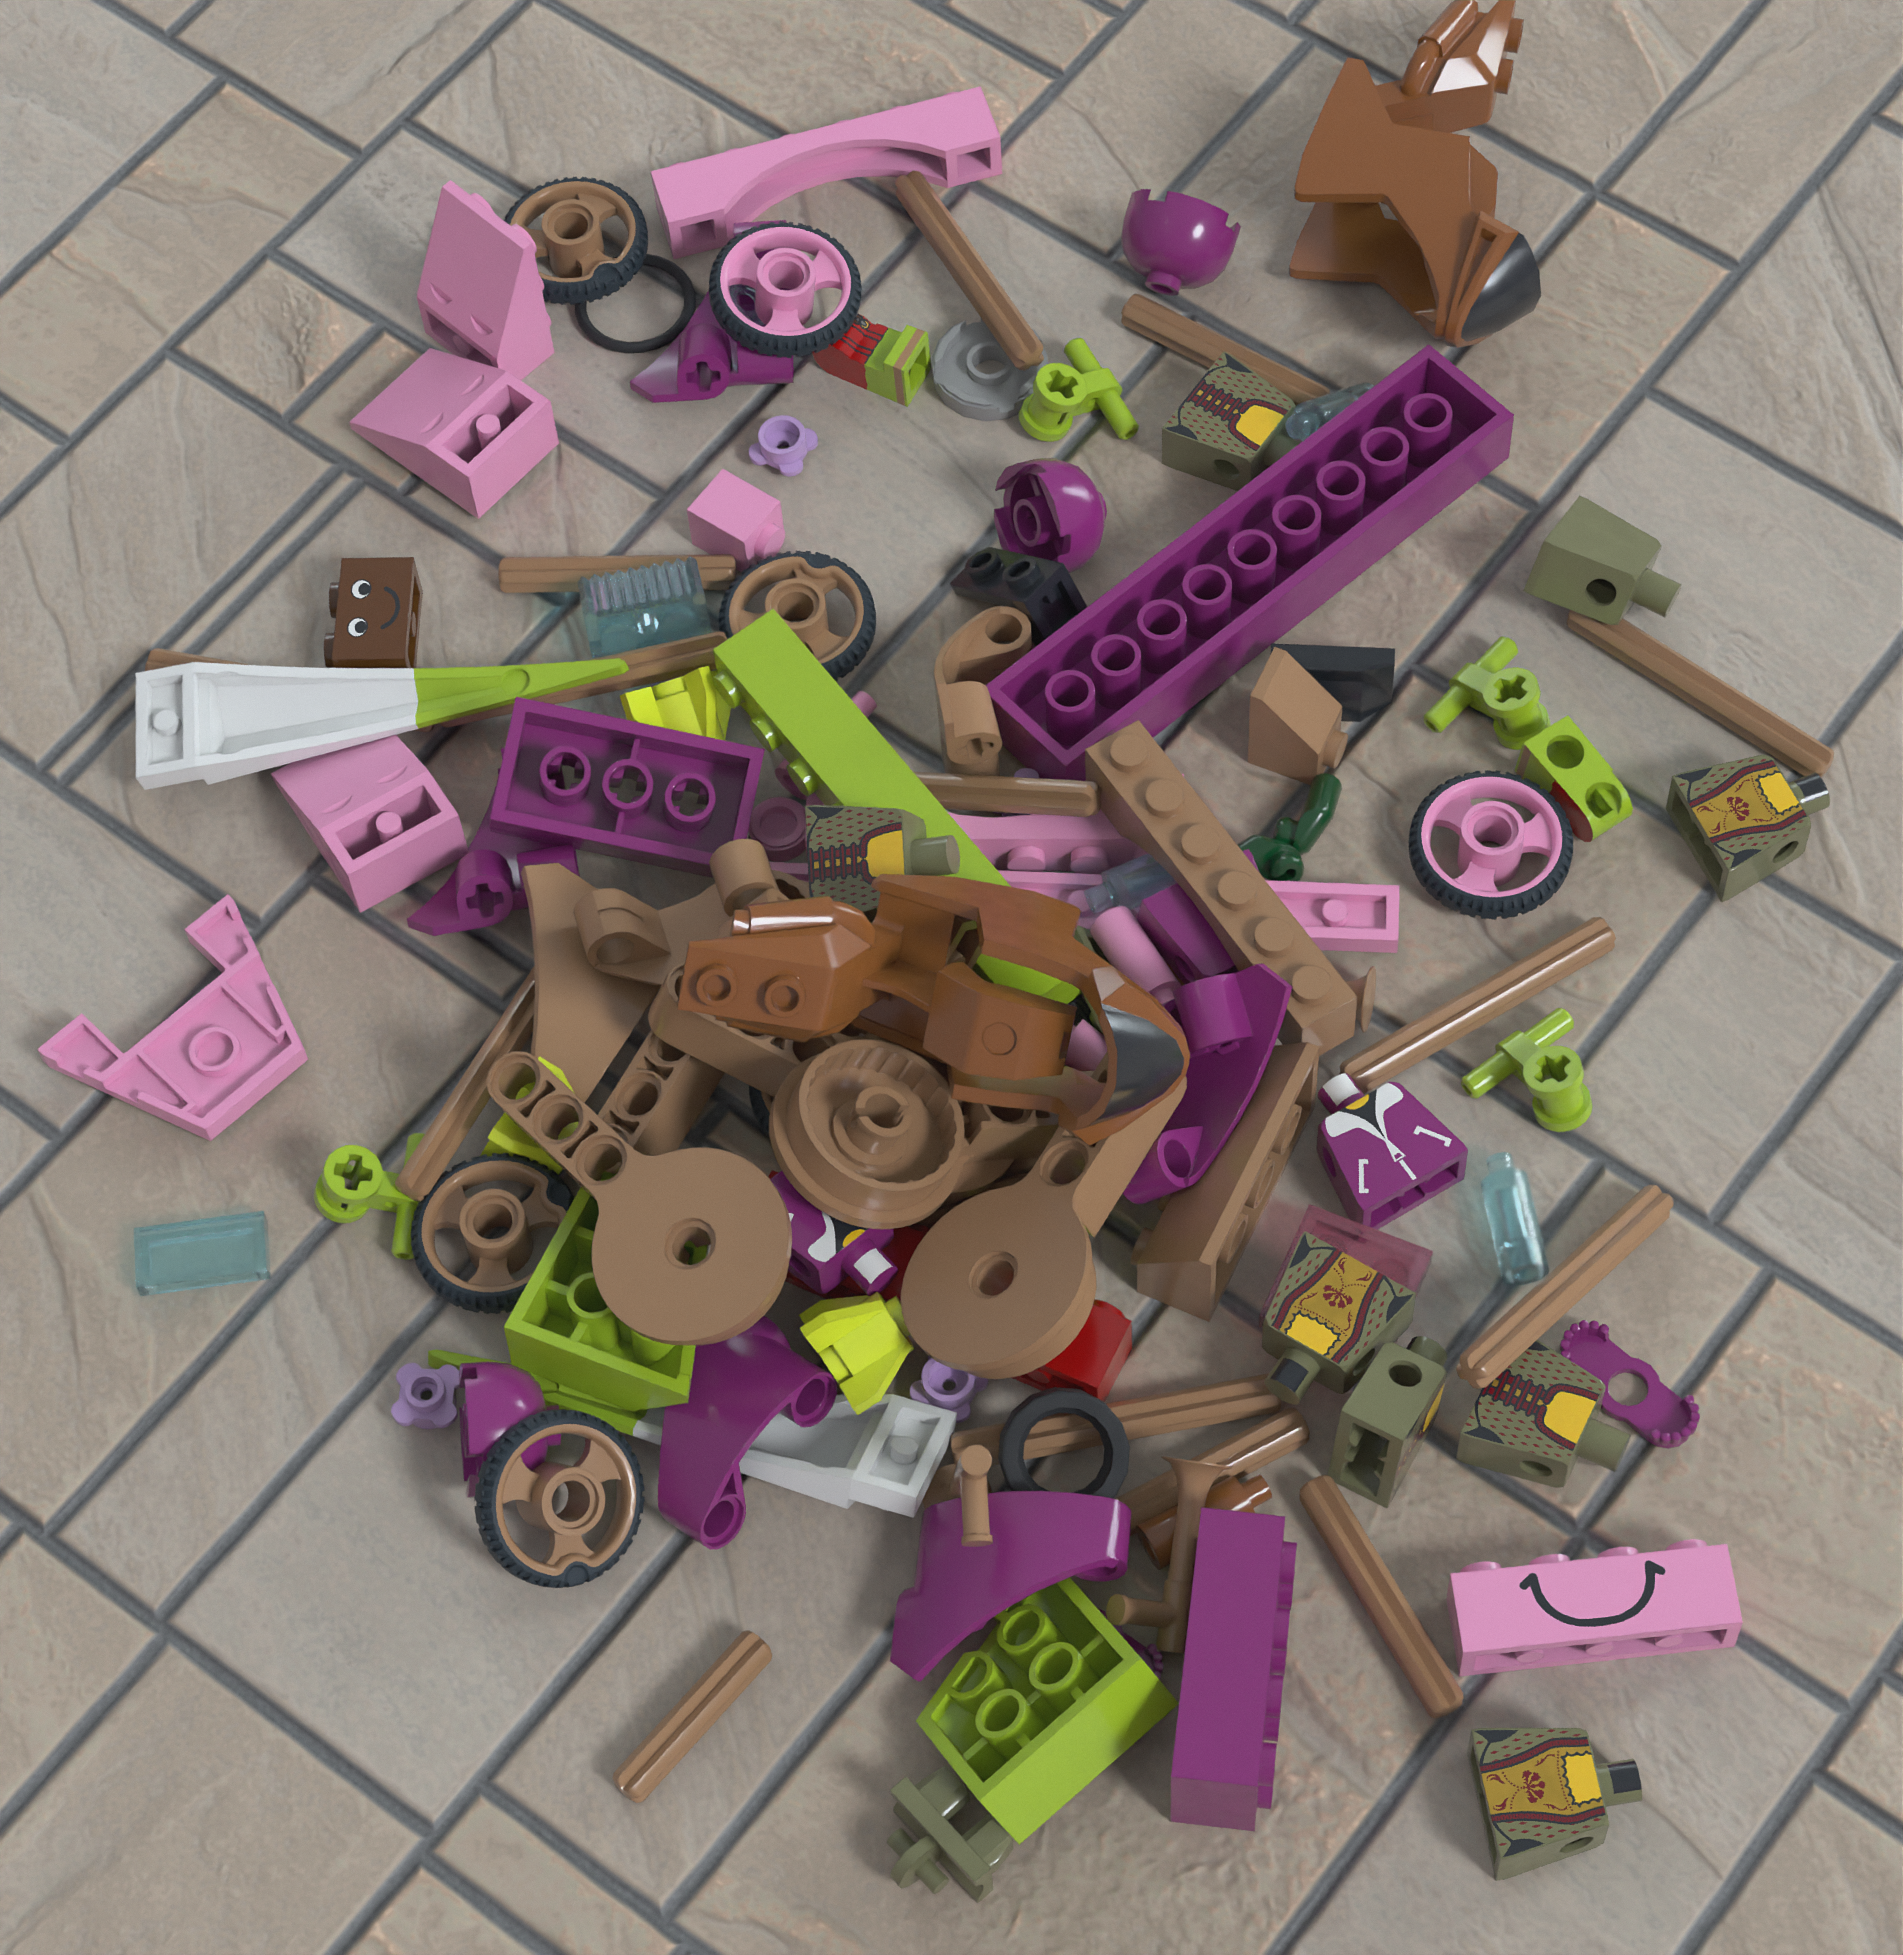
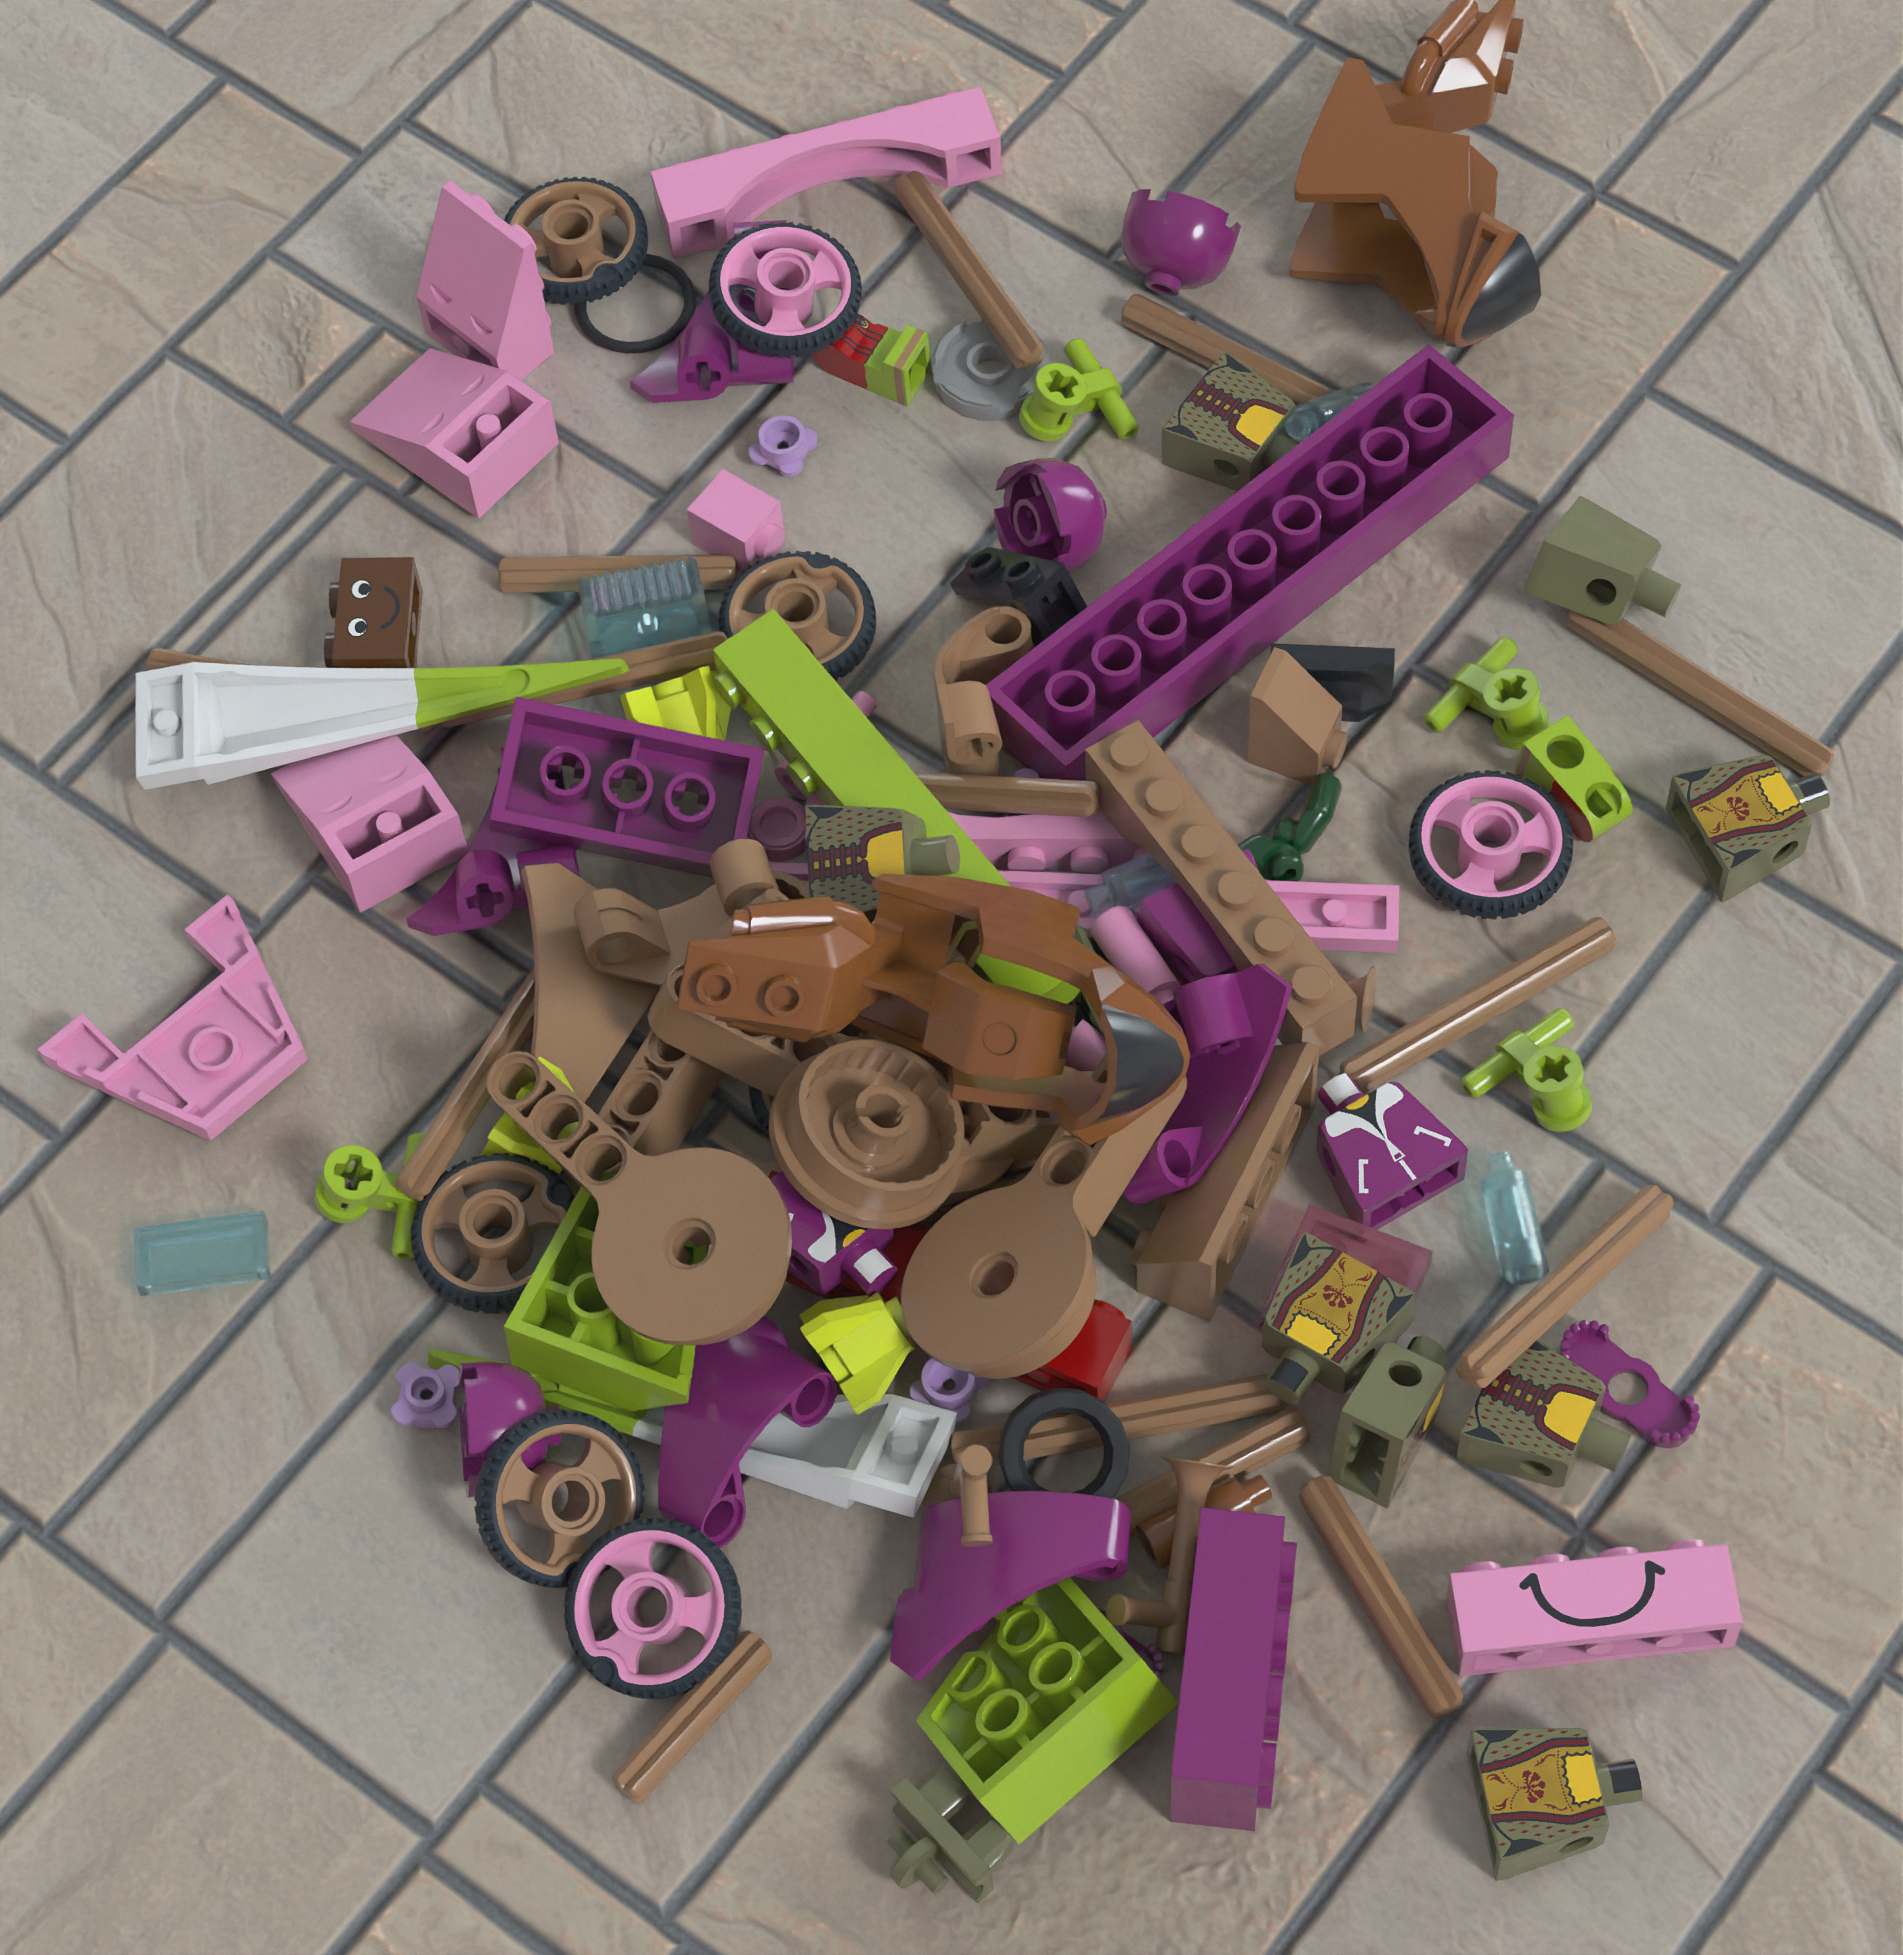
(630, 1551): none -> bright pink wheel

